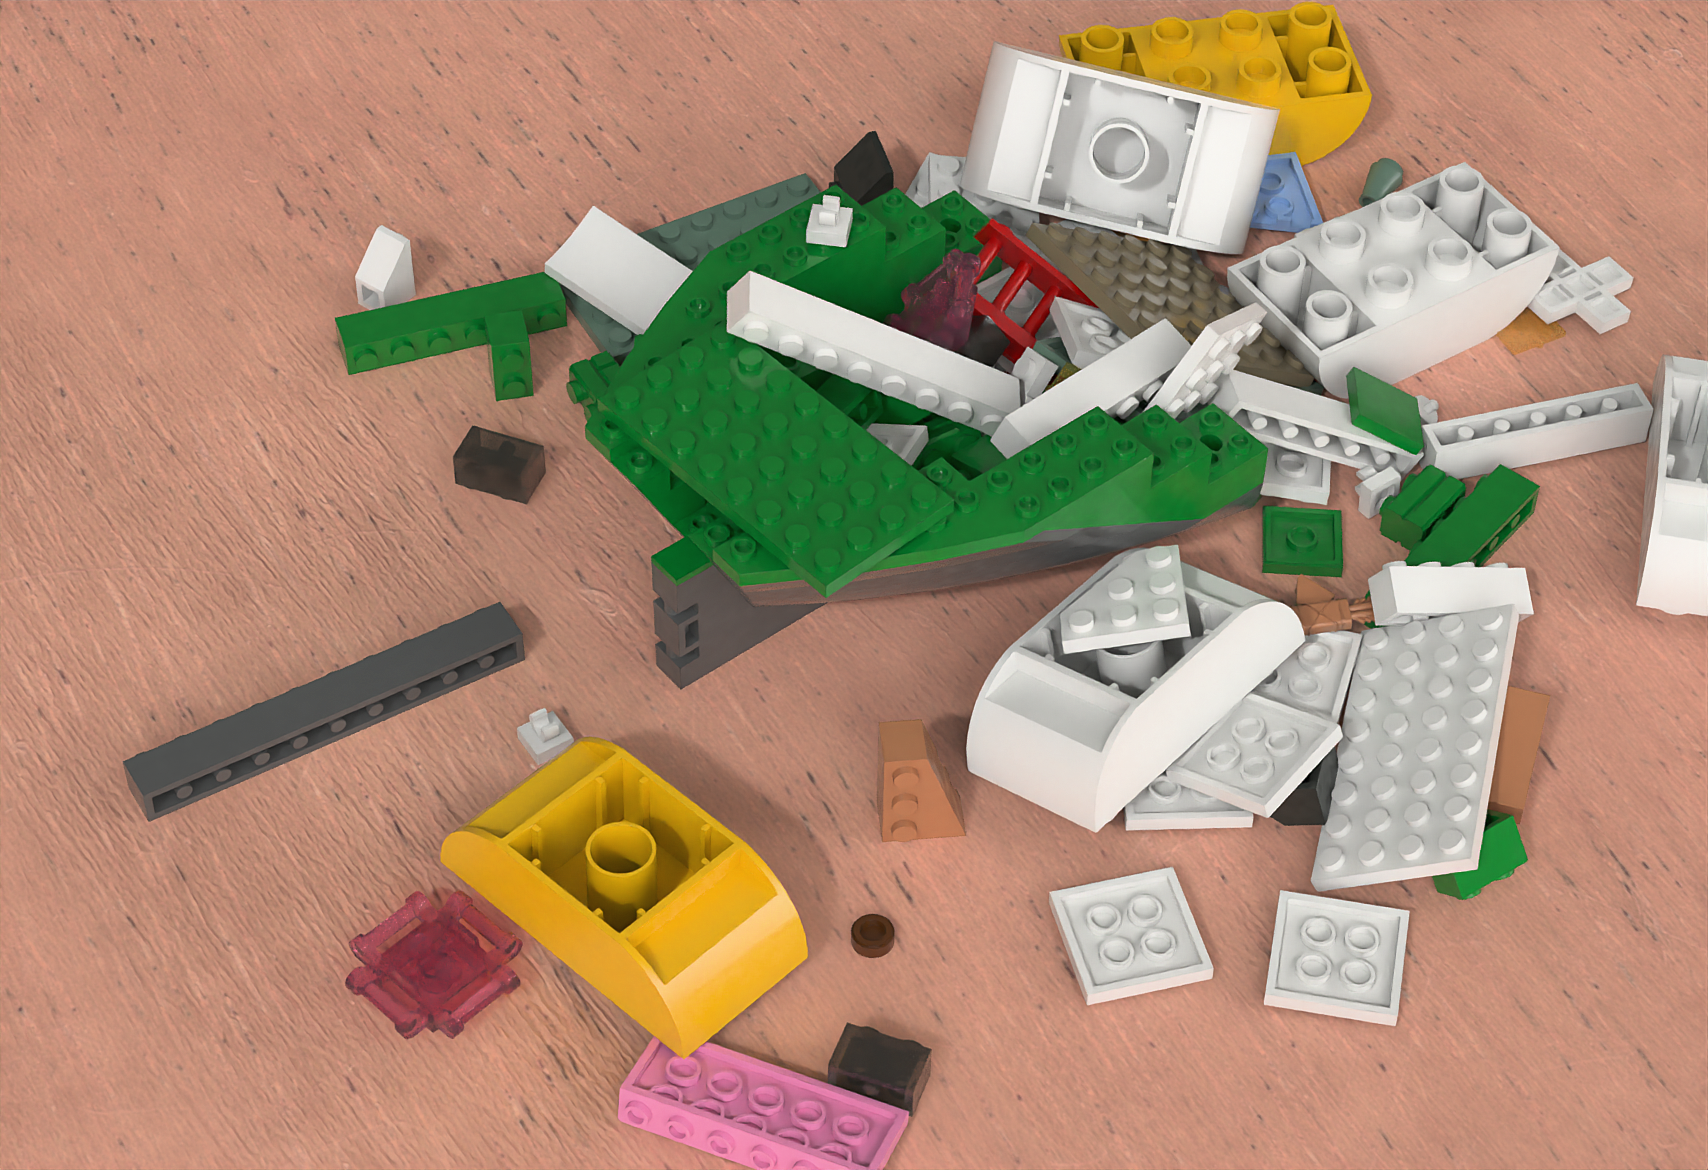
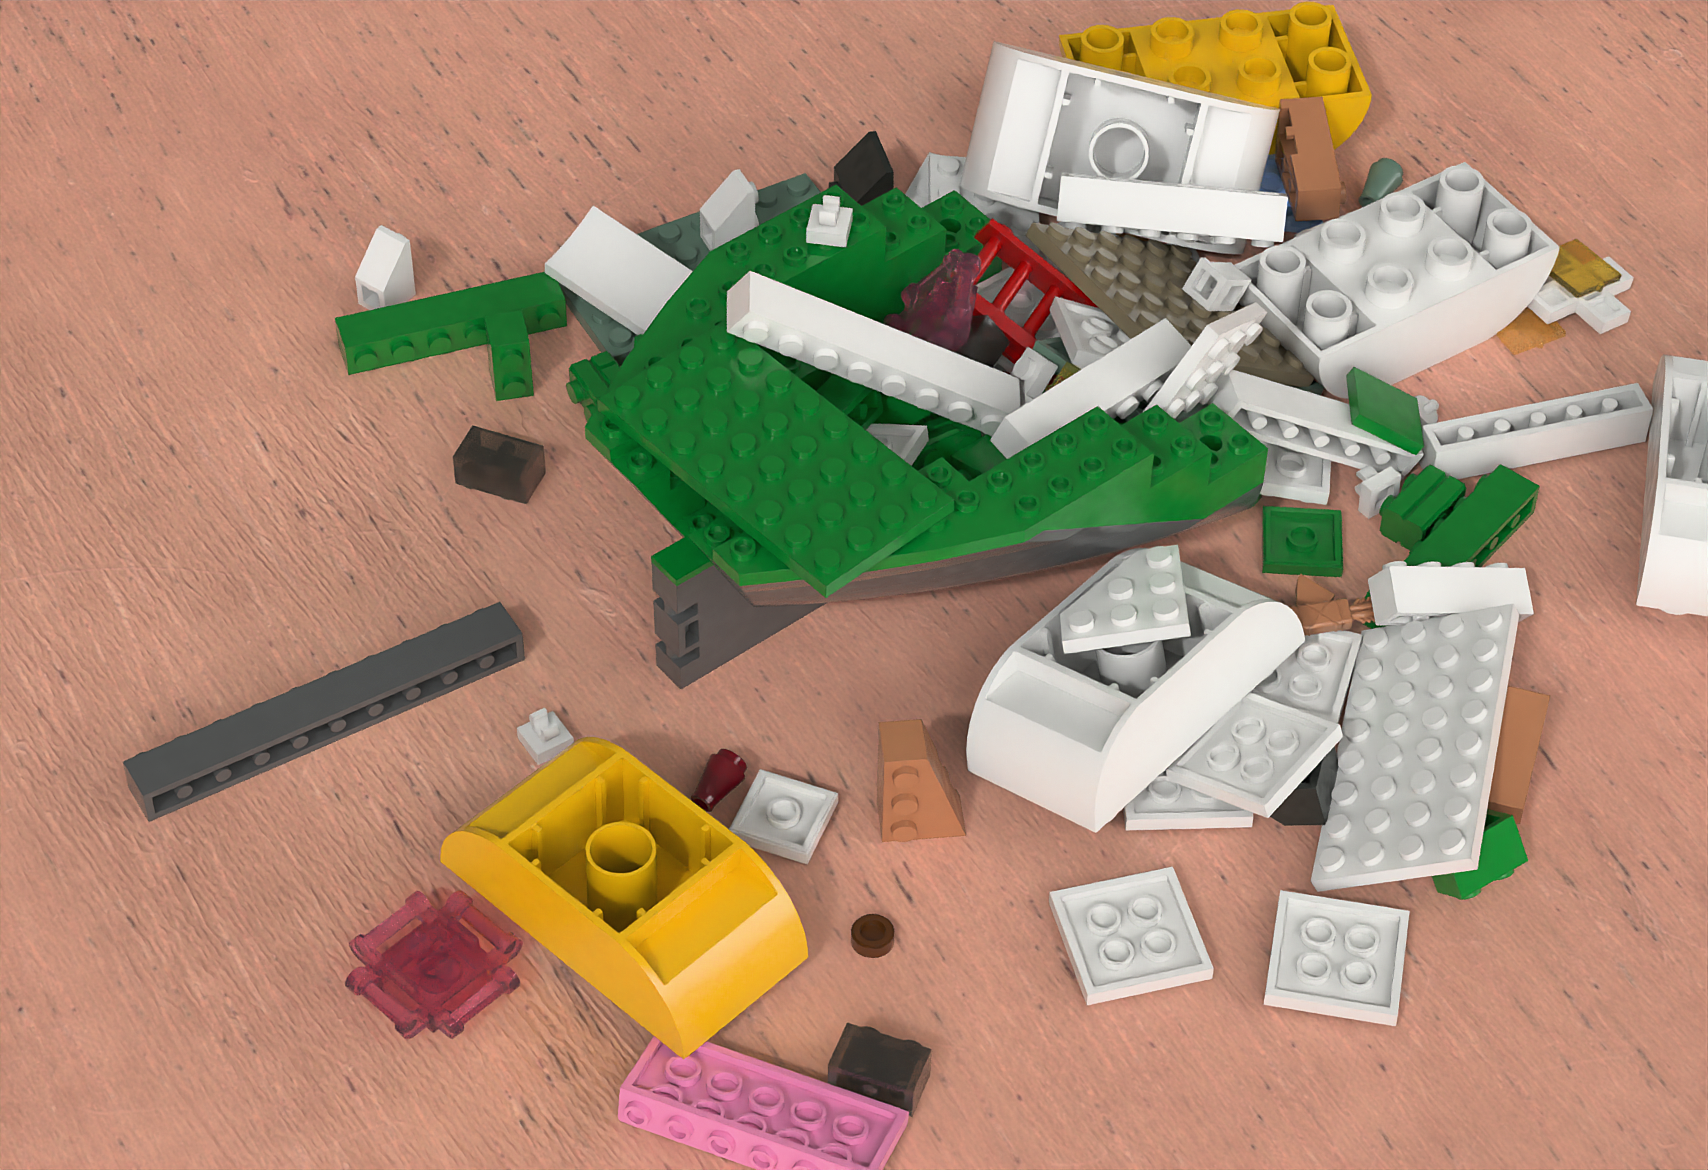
(721, 776): none -> dark red cone
(729, 211): none -> white slope
(784, 816): none -> white plate
(1172, 208): none -> white brick
(1216, 285): none -> white brick
(1308, 160): none -> nougat wedge
(1582, 270): none -> clear yellow piece

